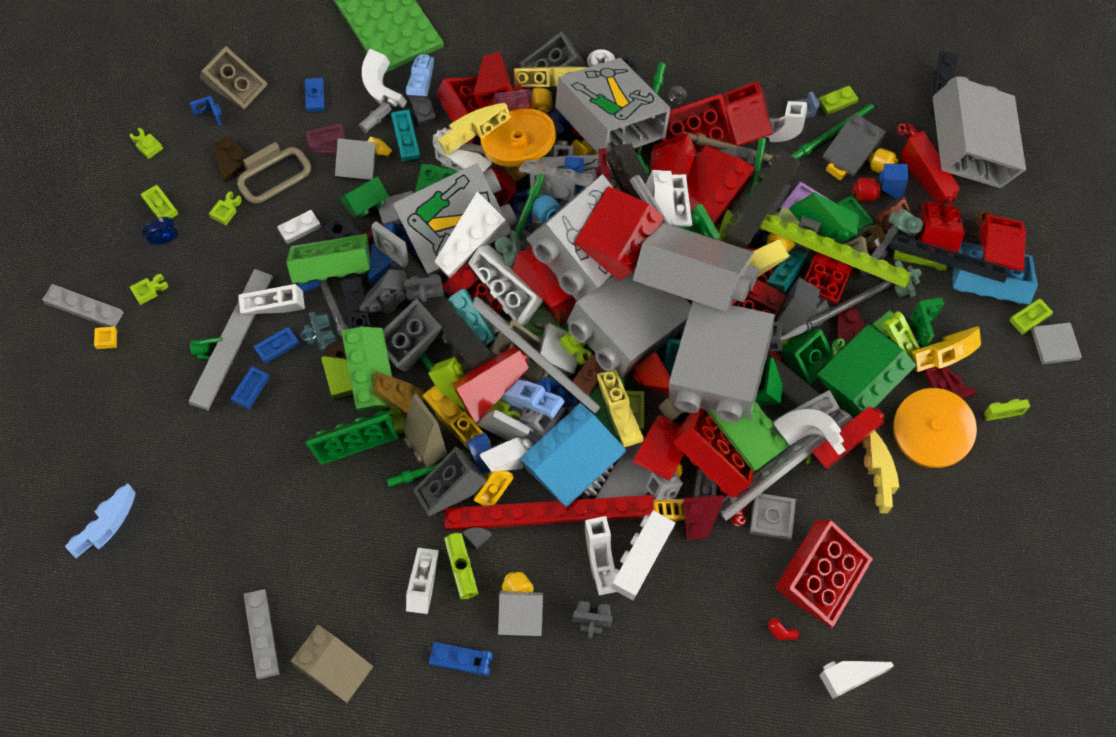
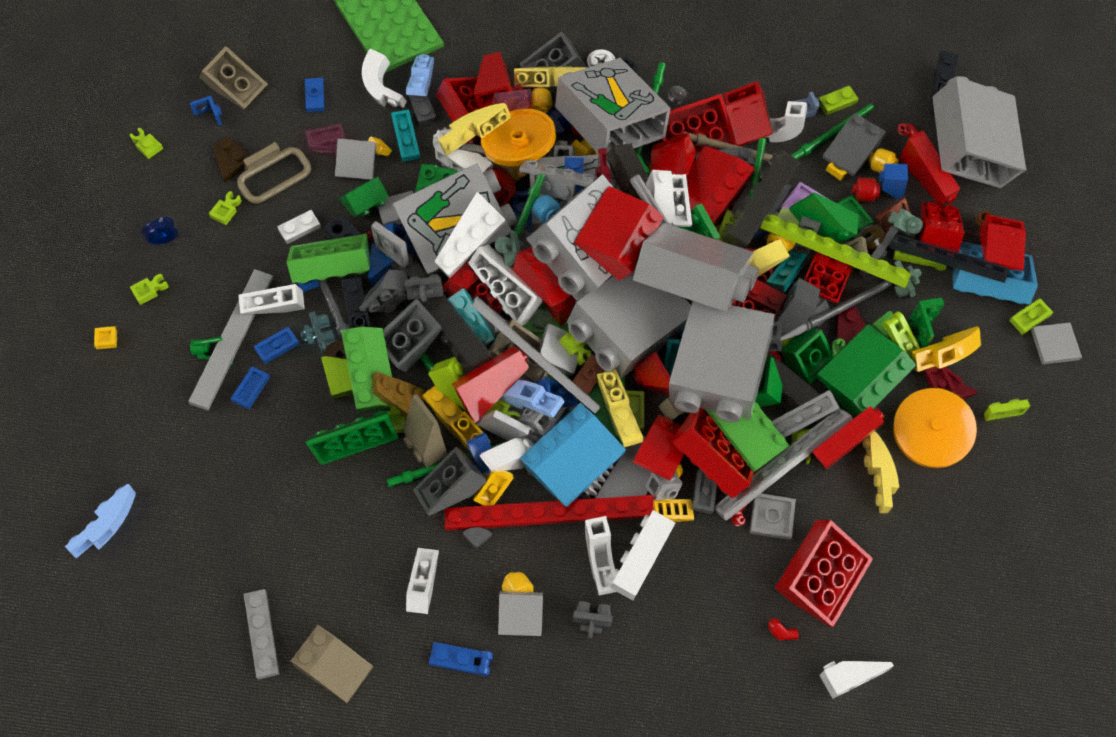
(82, 306): light grey plate -> none
(159, 203): lime plate -> none
(375, 117): light grey axle -> none
(457, 554): lime piece -> none
(700, 515): dark red wing -> none
(810, 422): white arch -> none

